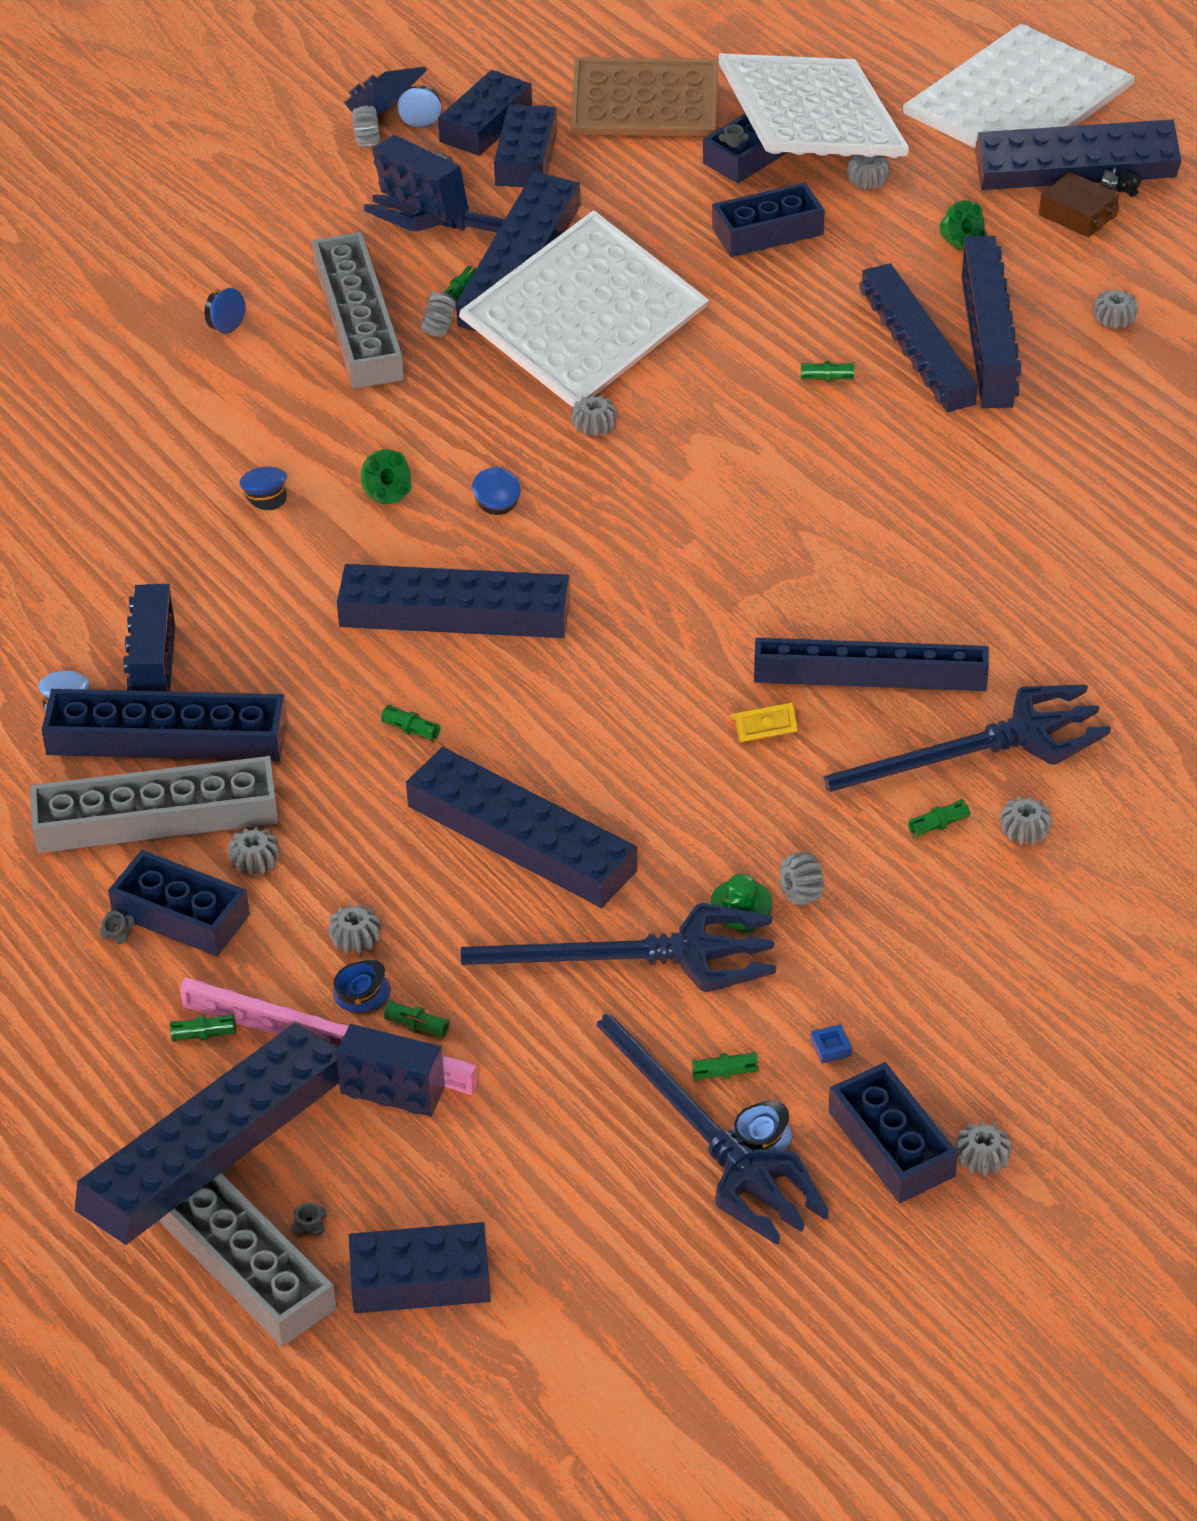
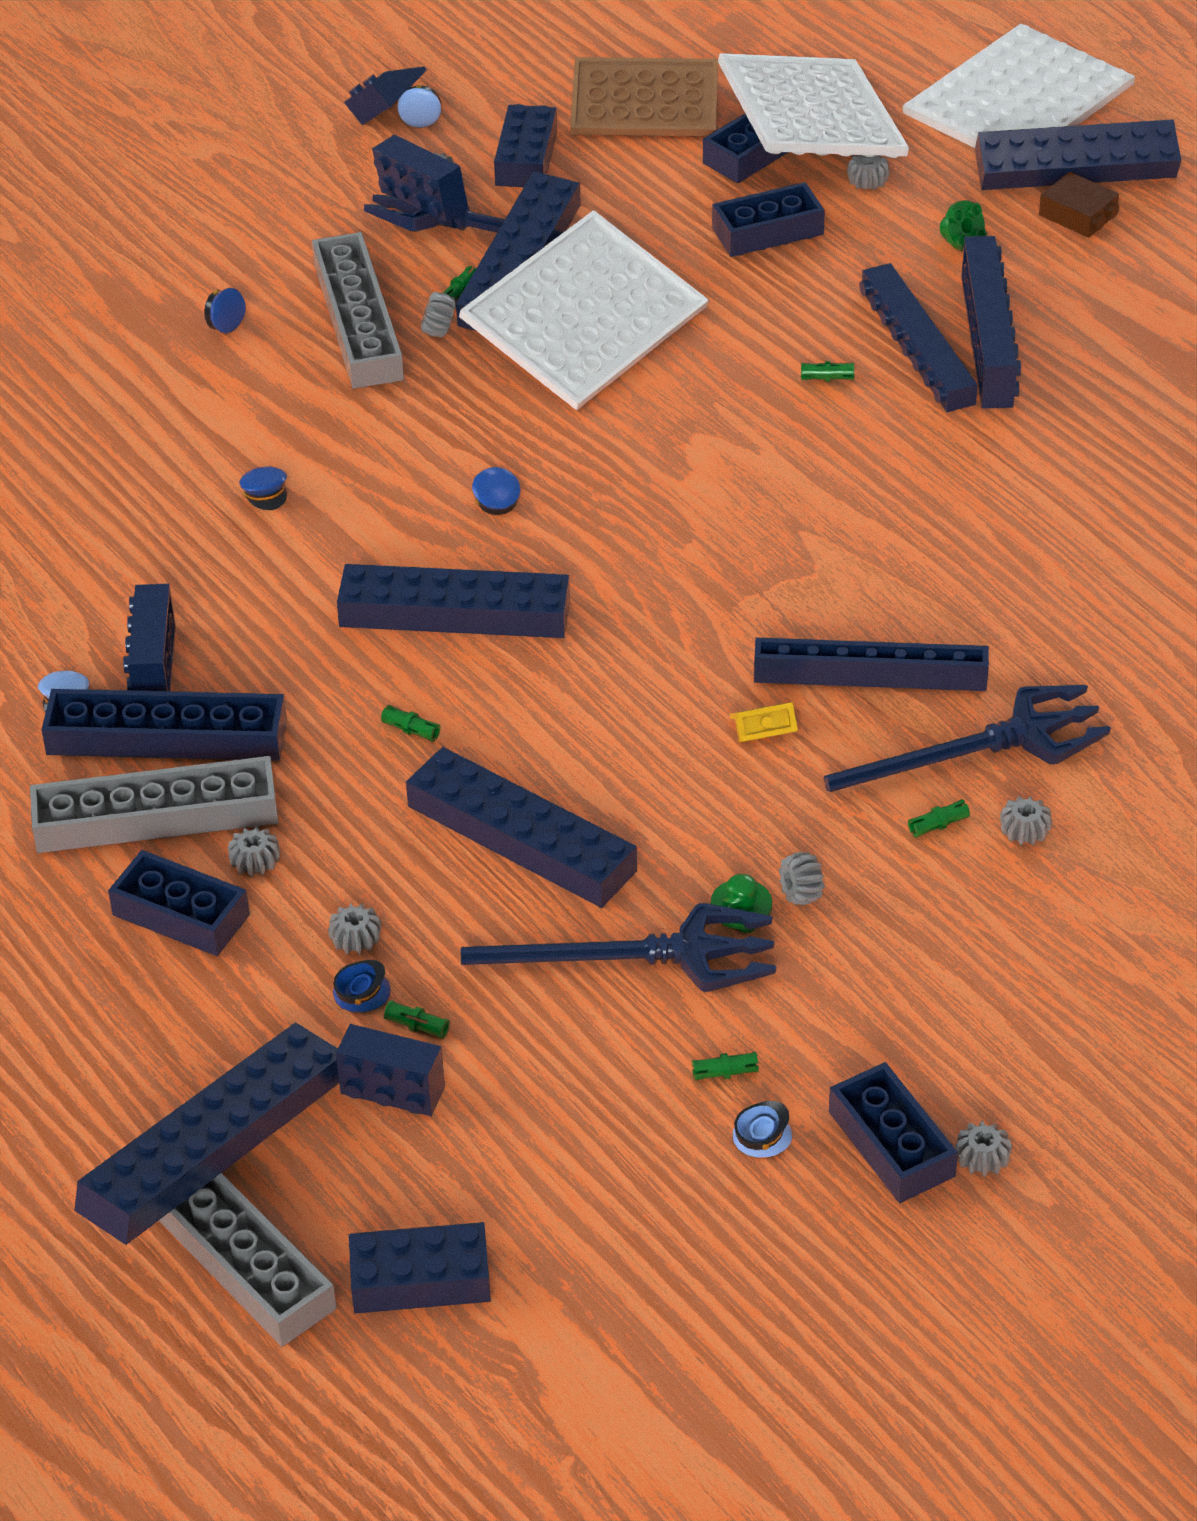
(109, 923): dark grey plate -> none
(202, 1027): green pin -> none
(275, 1019): bright pink plate -> none
(308, 1212): dark grey plate -> none
(366, 126): light grey gear -> none
(386, 476): green plate -> none
(479, 114): dark blue brick -> none
(594, 415): light grey gear -> none
(733, 135): dark grey plate -> none
(743, 1169): dark blue piece -> none
(831, 1043): blue plate -> none
(1109, 179): dark grey plate -> none
(1115, 309): light grey gear -> none
(1133, 177): black plate -> none

